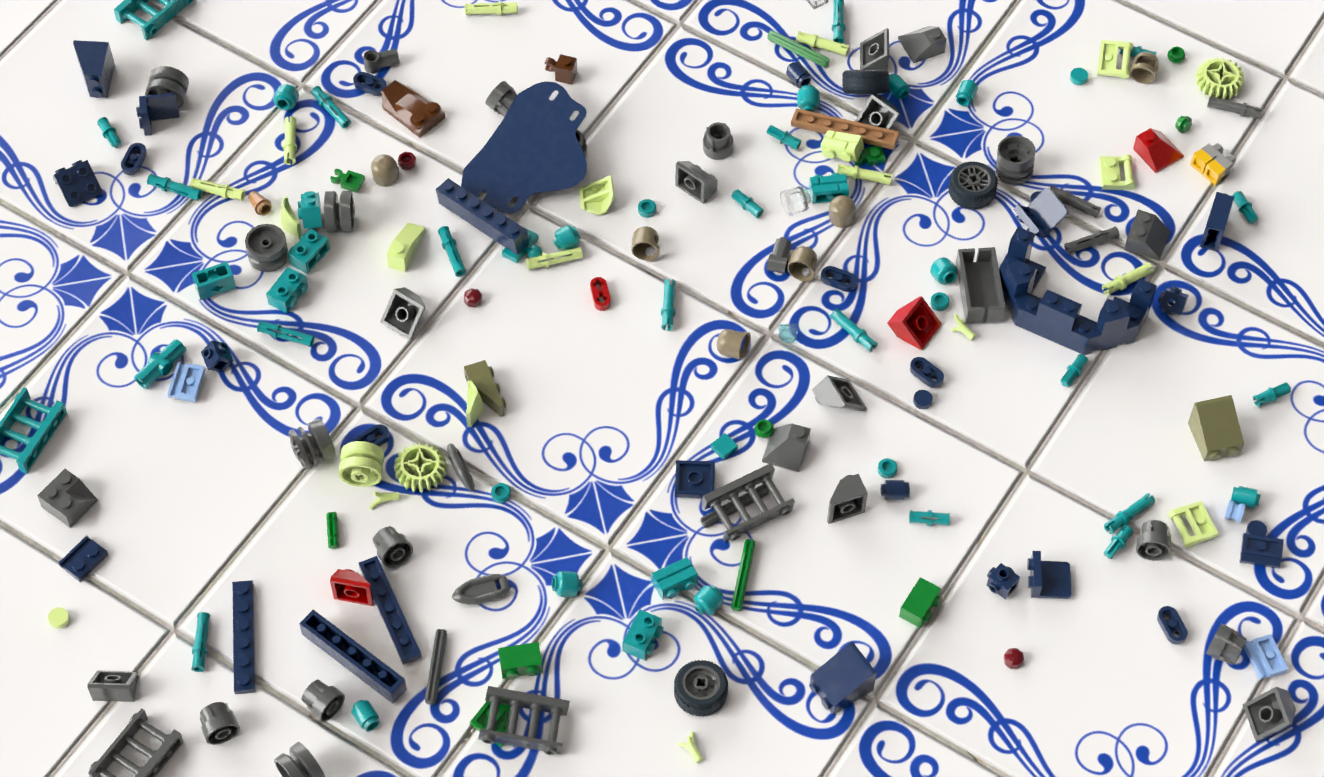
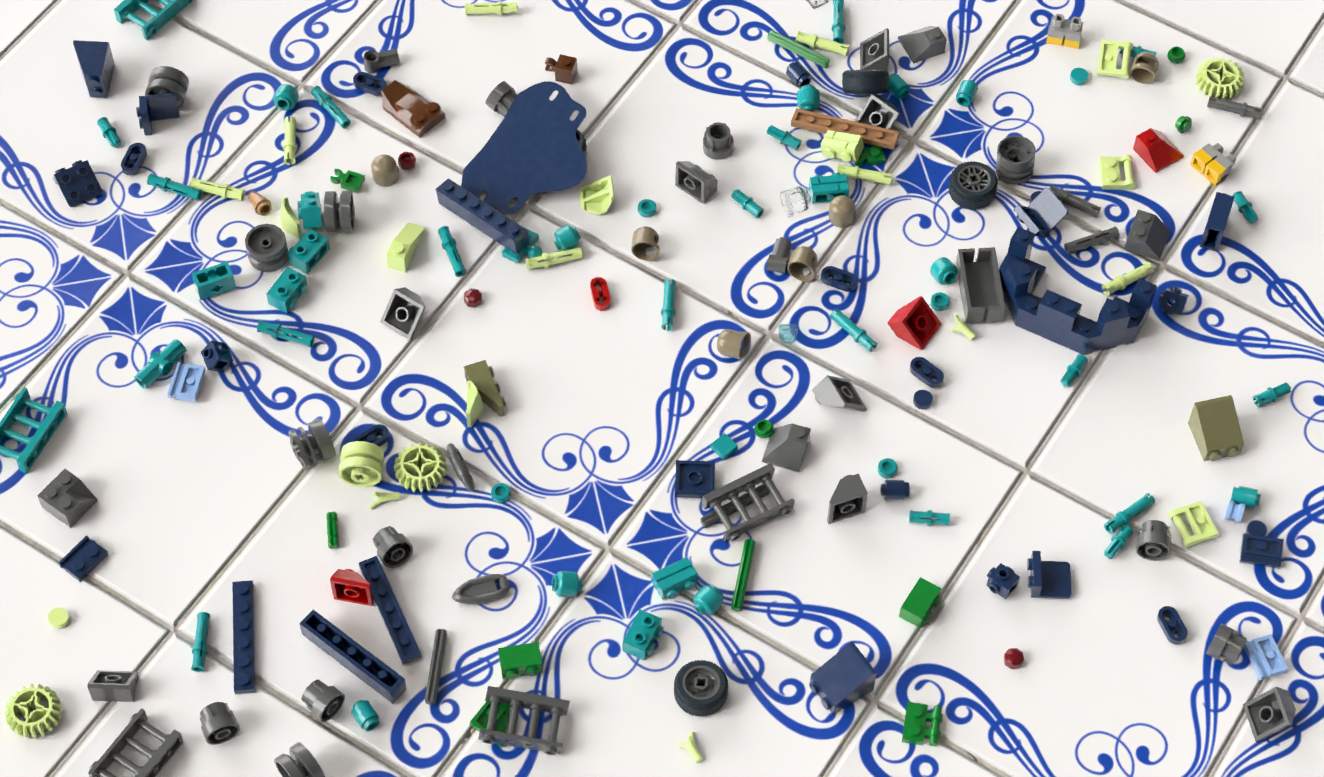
(36, 715): none -> yellowish green gear
(915, 721): none -> green plate
(1064, 27): none -> light grey hips

